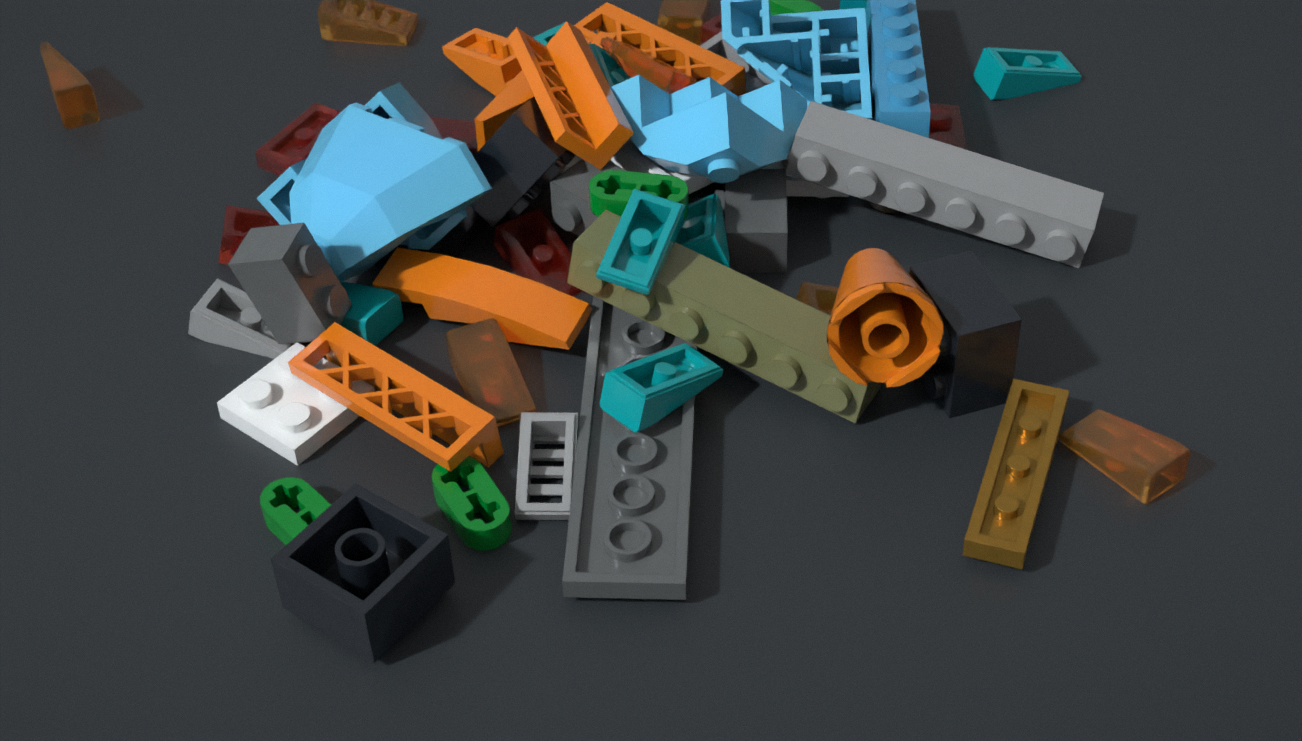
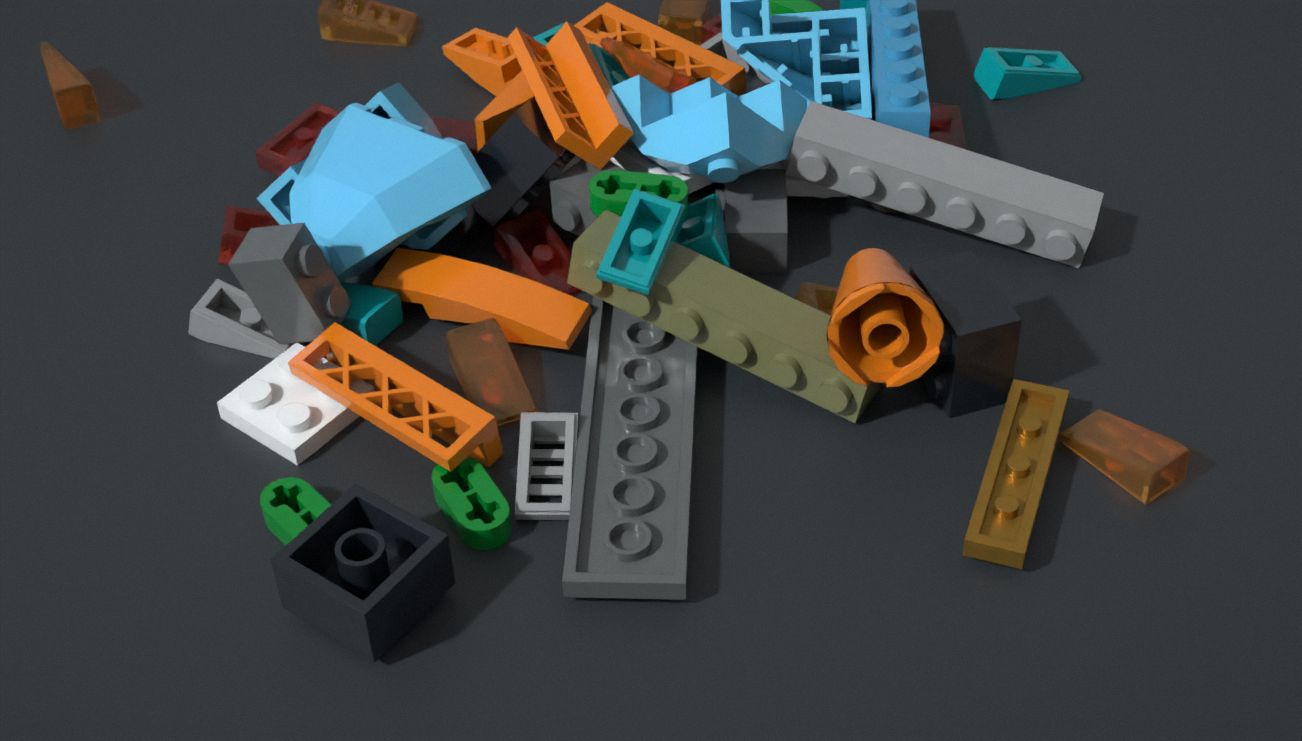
(656, 385): teal slope -> none

